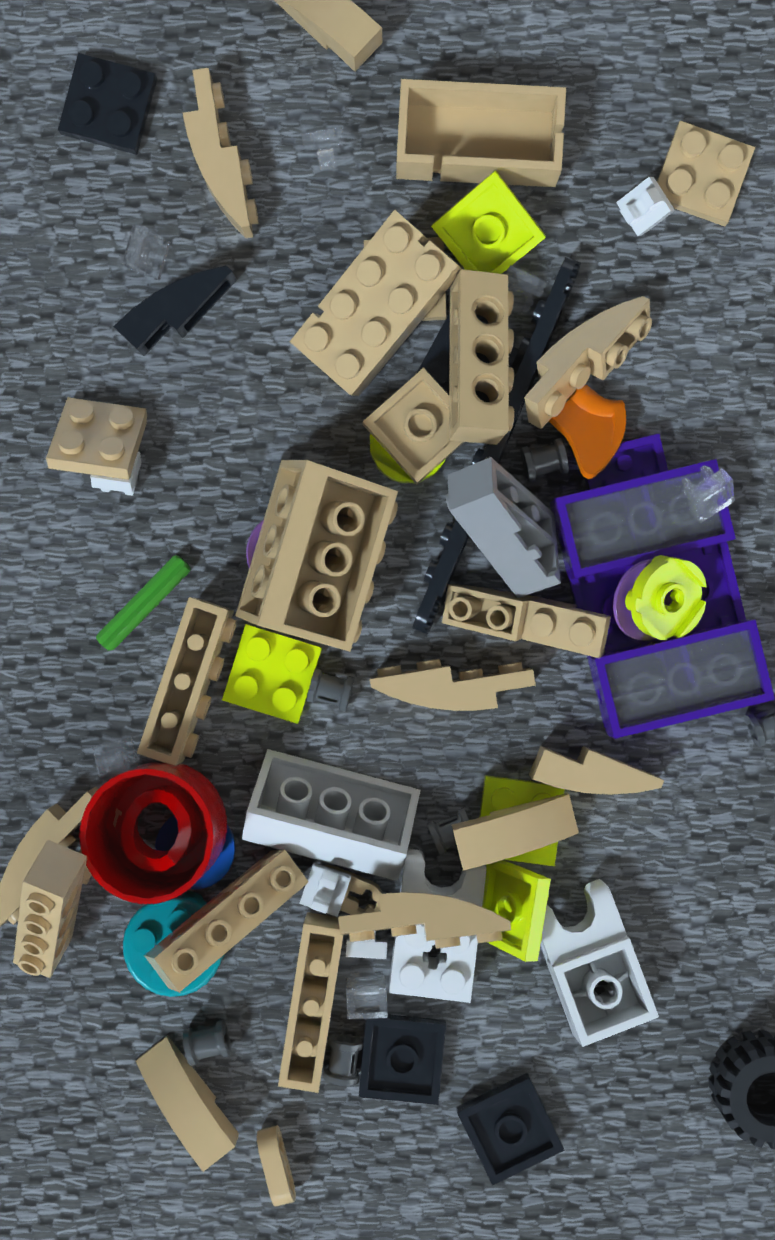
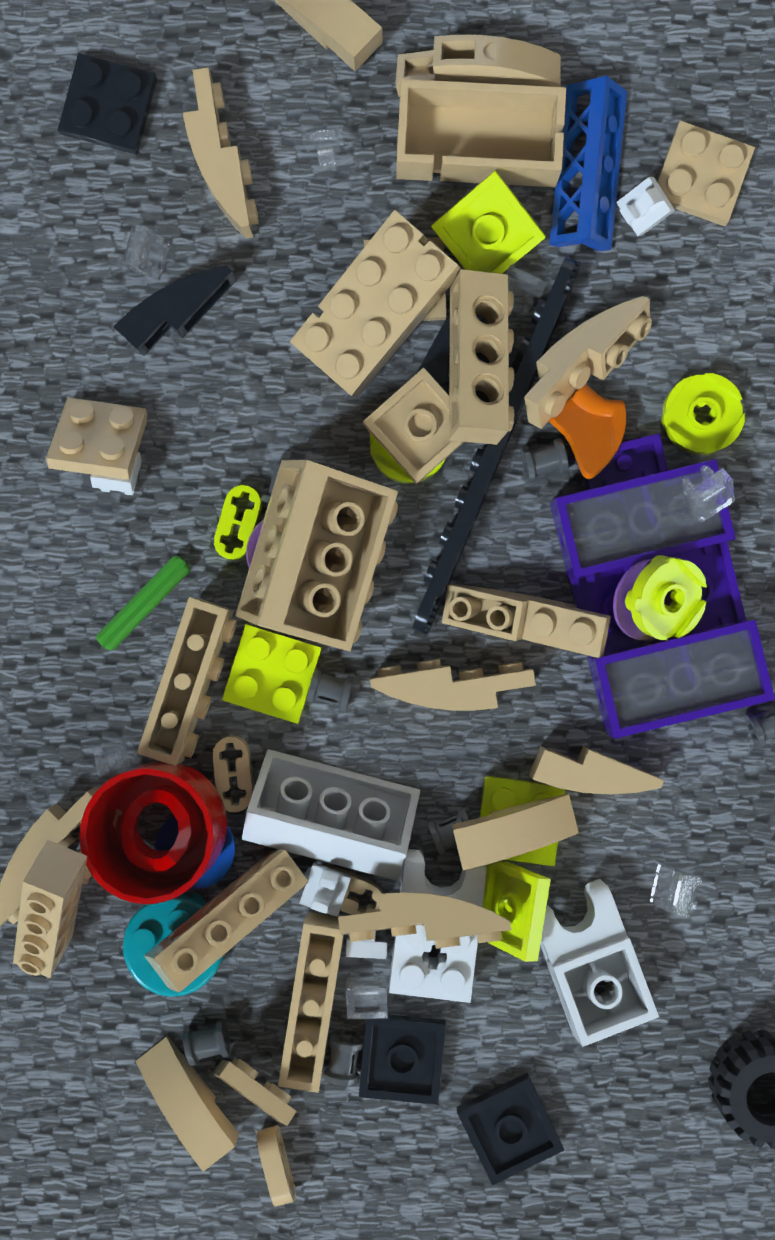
(228, 521): none -> neon yellow beam
(243, 772): none -> tan beam
(267, 1097): none -> tan plate
(481, 61): none -> tan slope
(506, 525): light grey wedge -> none
(601, 160): none -> blue fence
(674, 890): none -> clear tile
(725, 410): none -> neon yellow plate

